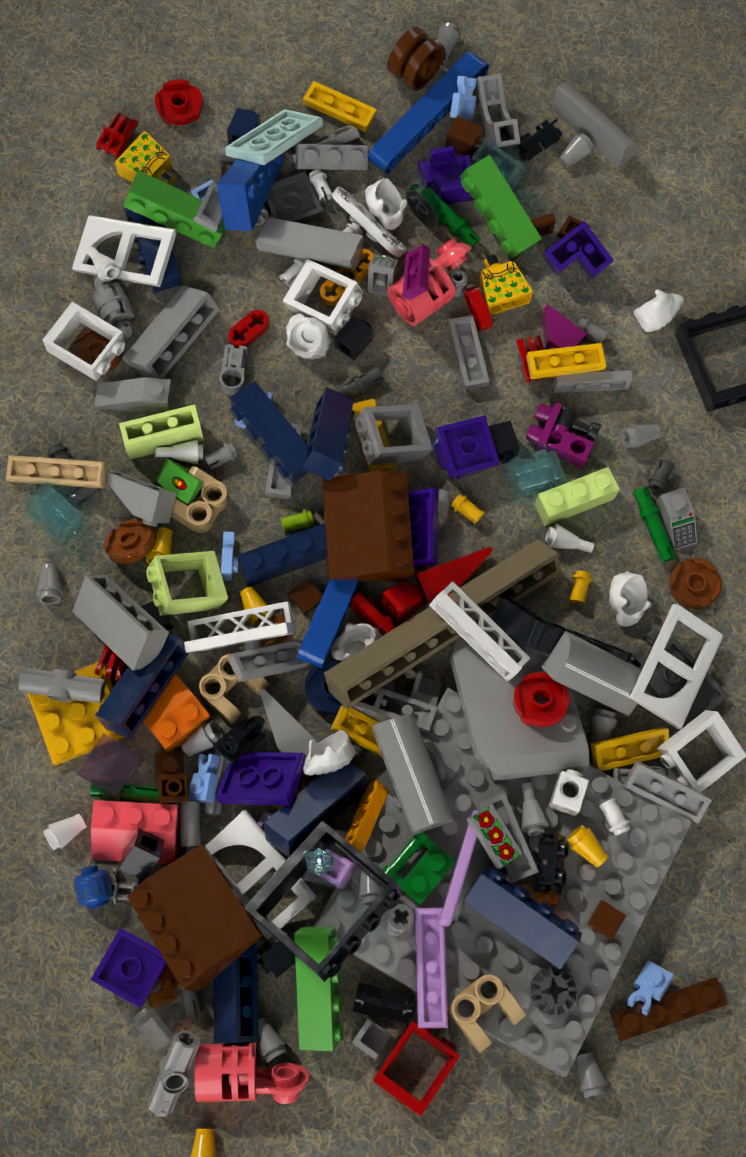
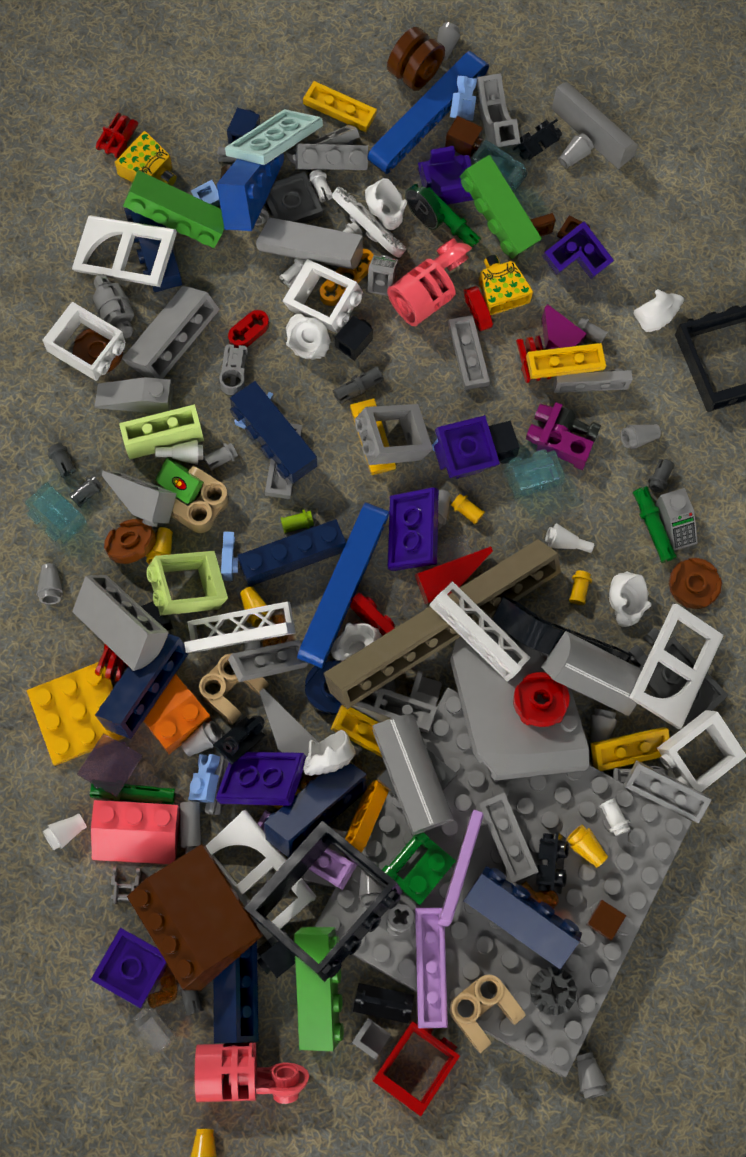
(57, 471): tan tile -> none
(62, 685): light grey piece -> none
(93, 887): blue head -> none
(106, 268): white cone -> none
(141, 854): black brick -> none
(170, 778): reddish brown slope -> none
(173, 1073): light grey piece -> none
(183, 113): red plate -> none
(209, 212): light grey tile -> none
(270, 1044): light grey cone -> none
(305, 596): reddish brown tile -> none
(318, 861): clear light blue piece -> none
(329, 434): dark blue brick -> none
(368, 527): reddish brown slope -> none
(402, 601): red slope -> none
(416, 272): magenta plate -> none
(459, 280): light grey pin -> none
(494, 836): tile -> none
(532, 816): light grey cone -> none
(560, 801): white brick -> none
(576, 496): yellowish green brick -> none
(650, 984): light blue plate -> none
(671, 1009): reddish brown plate -> none

